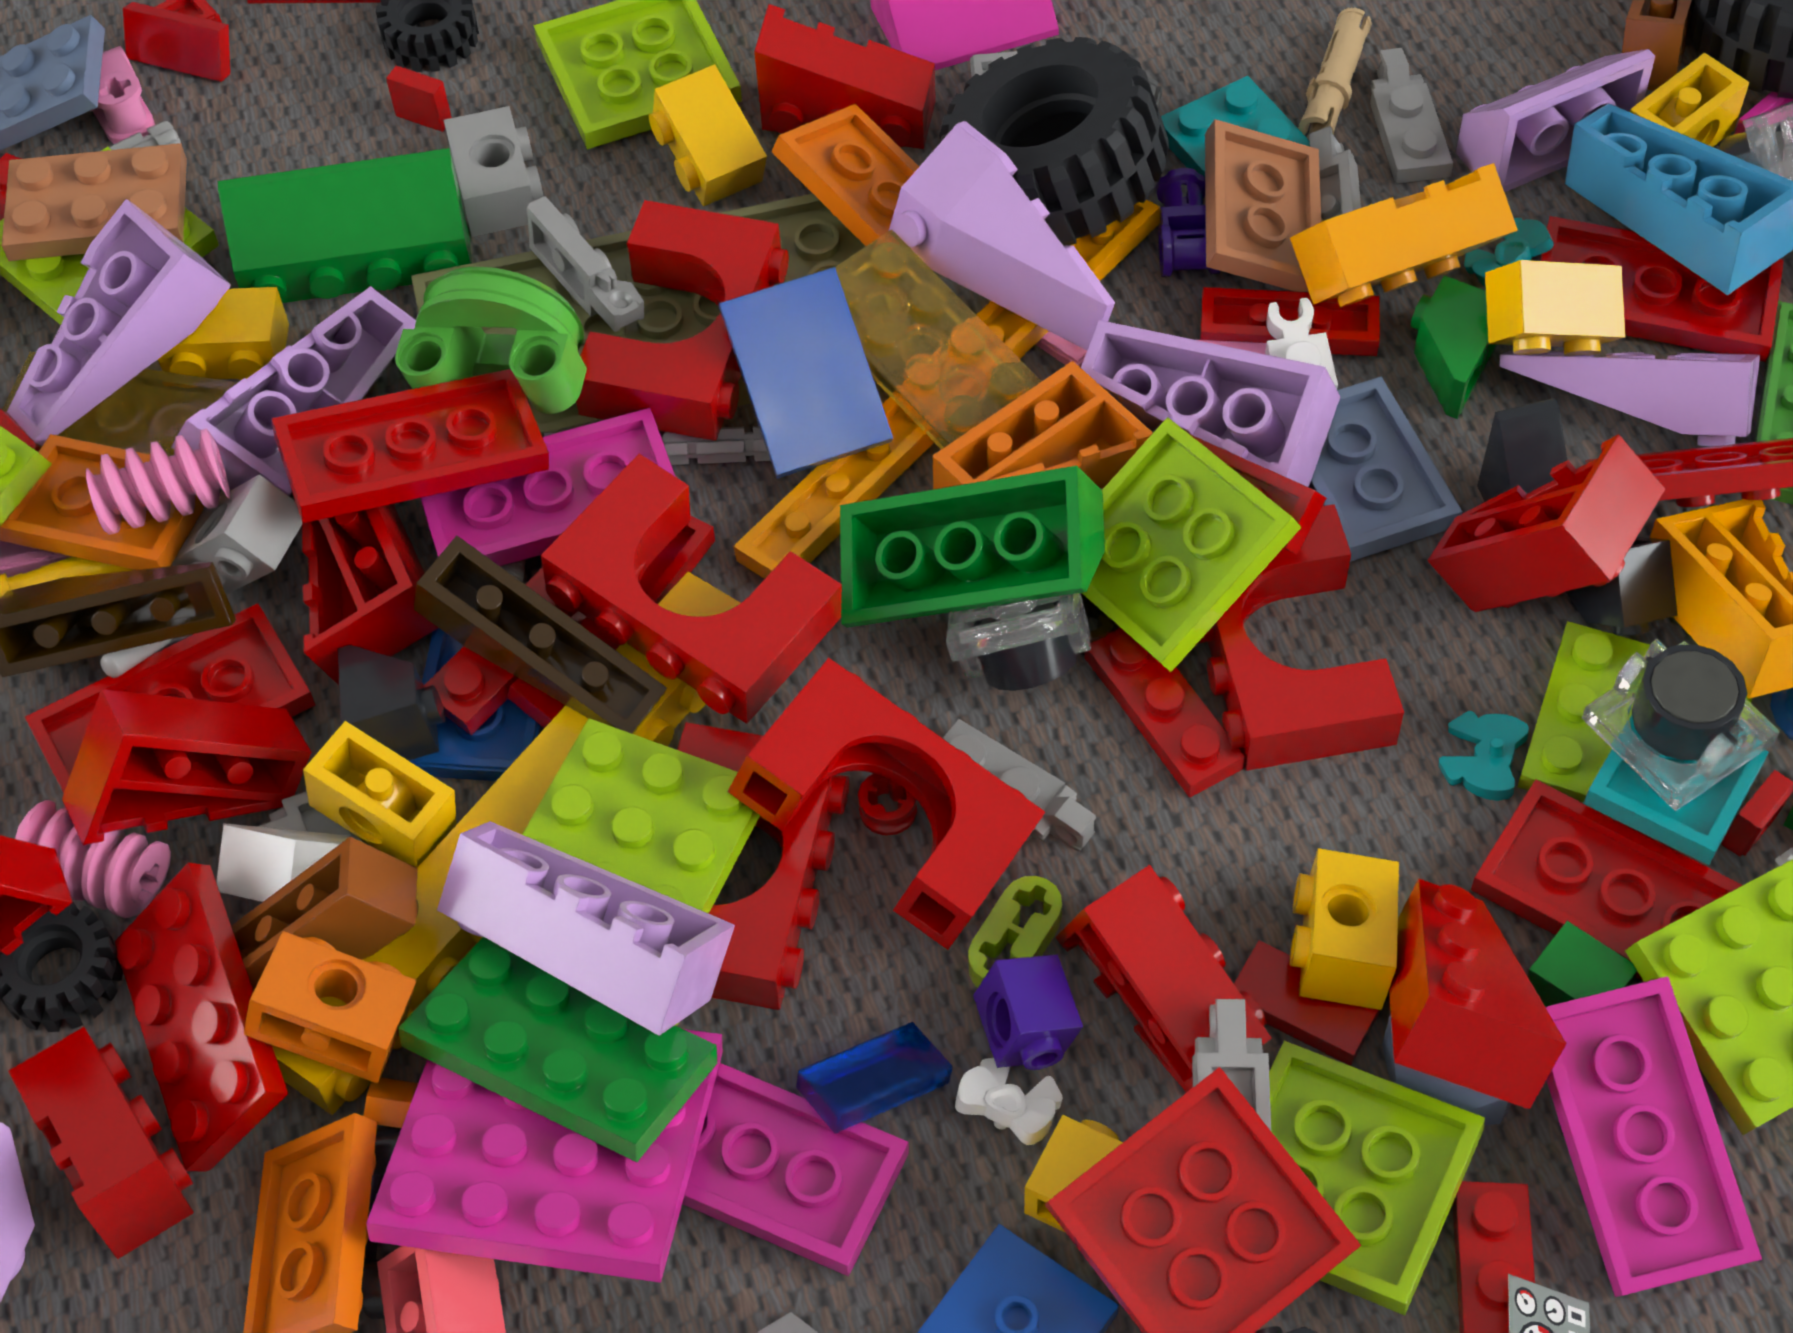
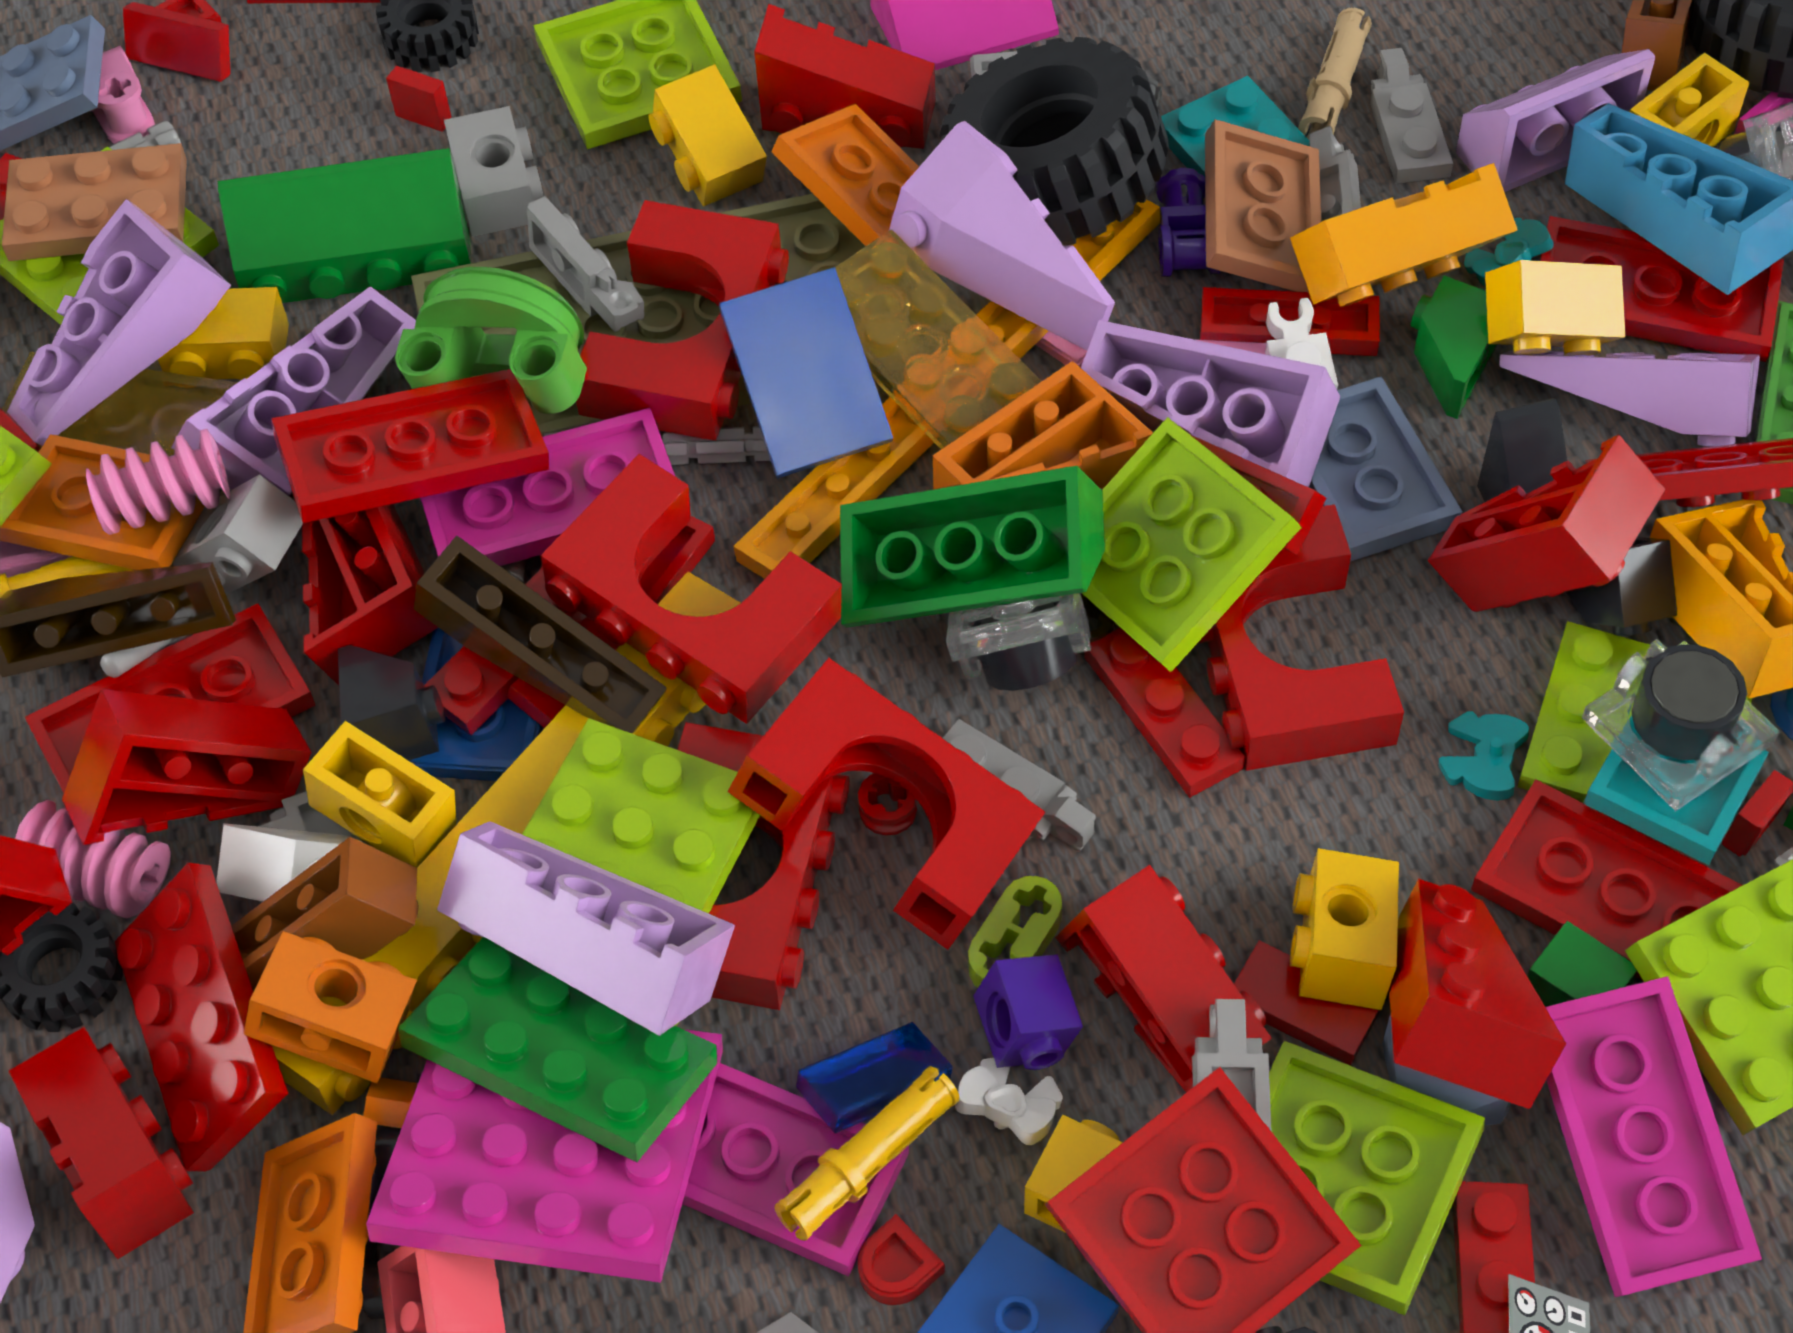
(847, 1171): none -> yellow pin
(897, 1264): none -> red tile

